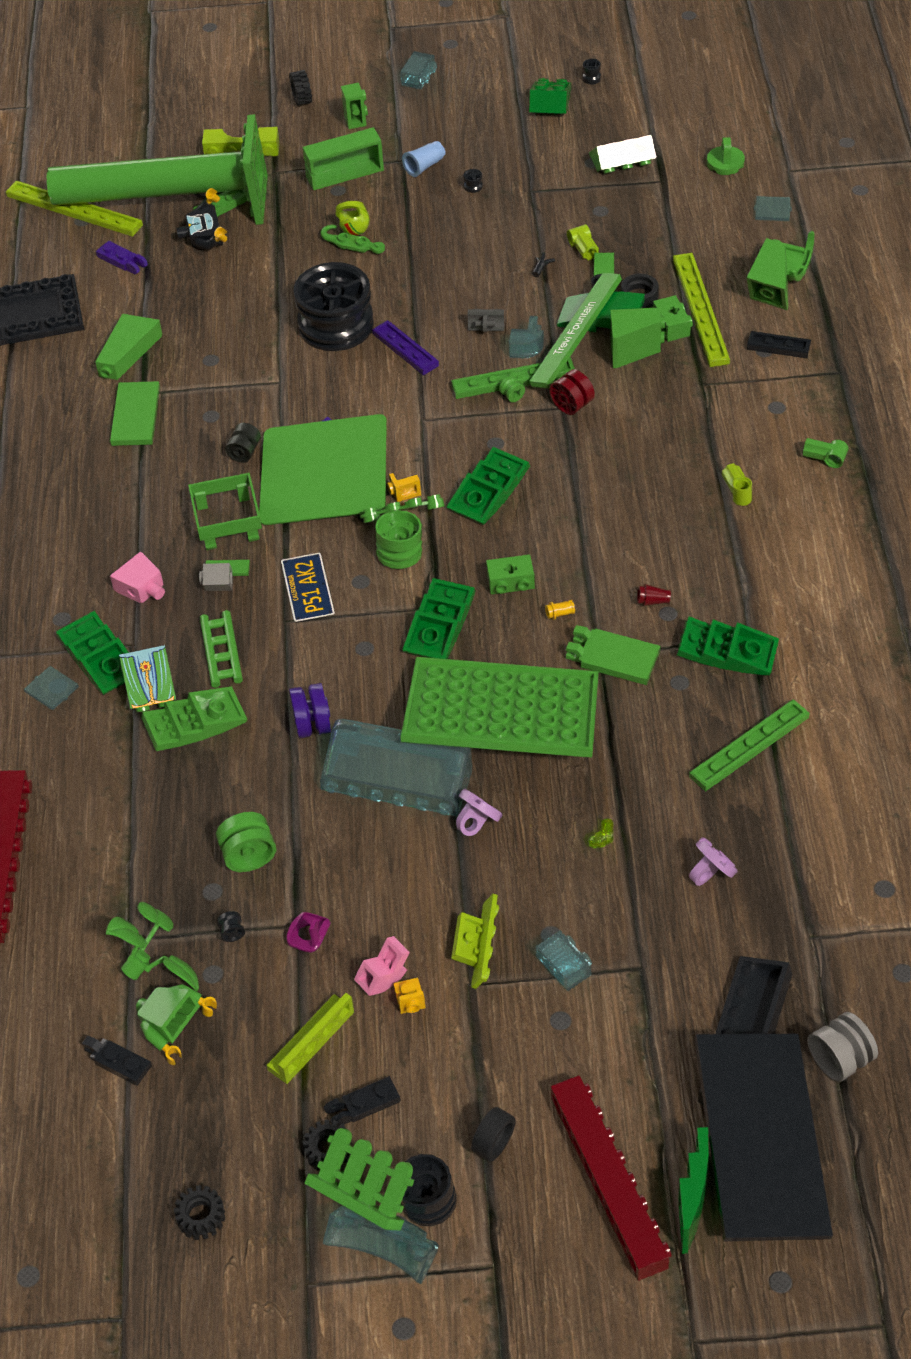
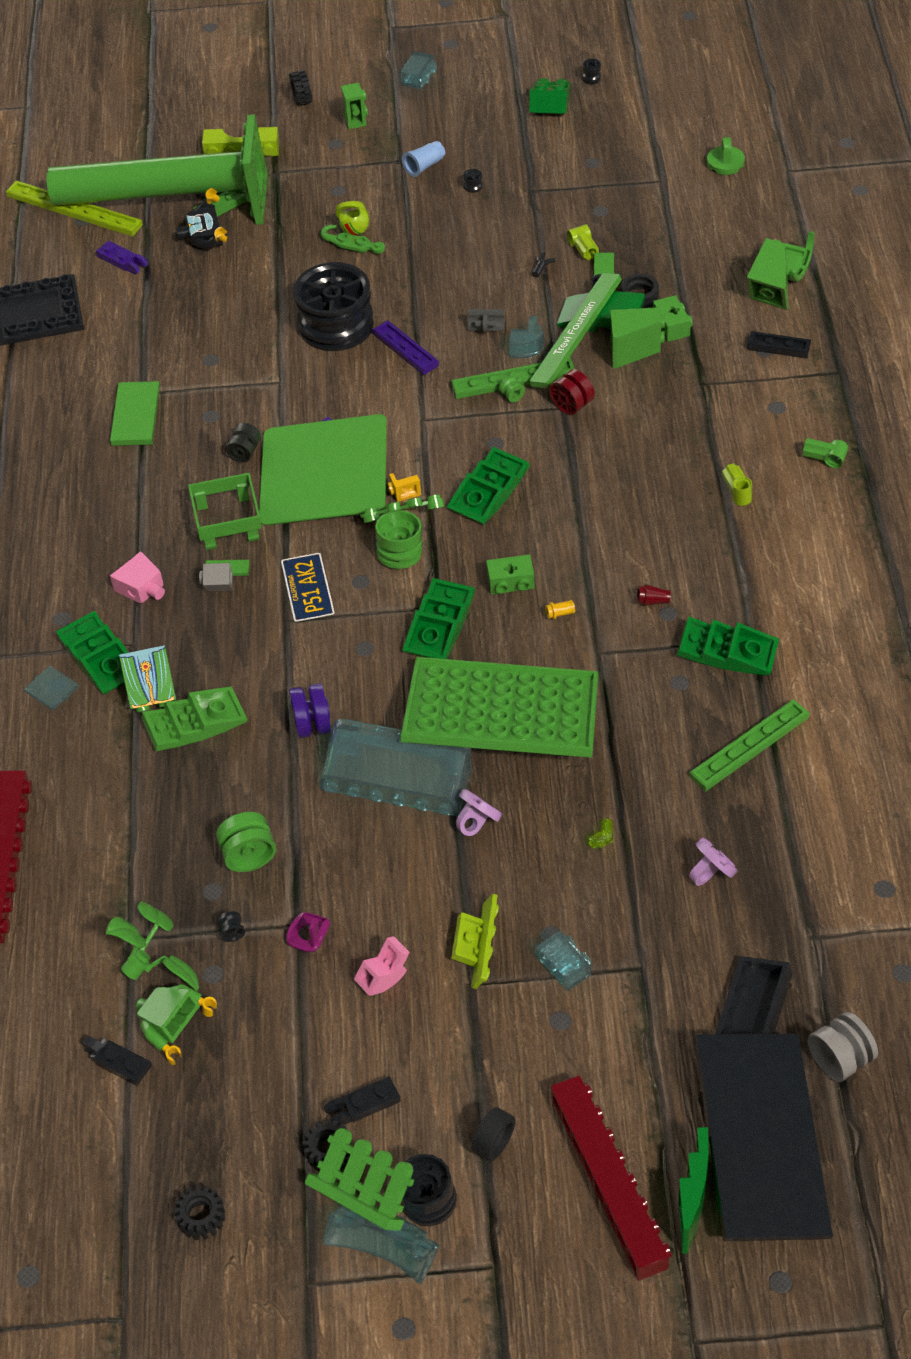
(126, 344): bright green slope -> none
(210, 642): bright green bar -> none
(311, 1037): lime fence -> none
(343, 158): bright green piece -> none
(409, 996): yellow bracket -> none
(613, 654): bright green tile -> none
(623, 154): slope -> none
(701, 310): lime tile -> none
(772, 208): clear light blue piece -> none

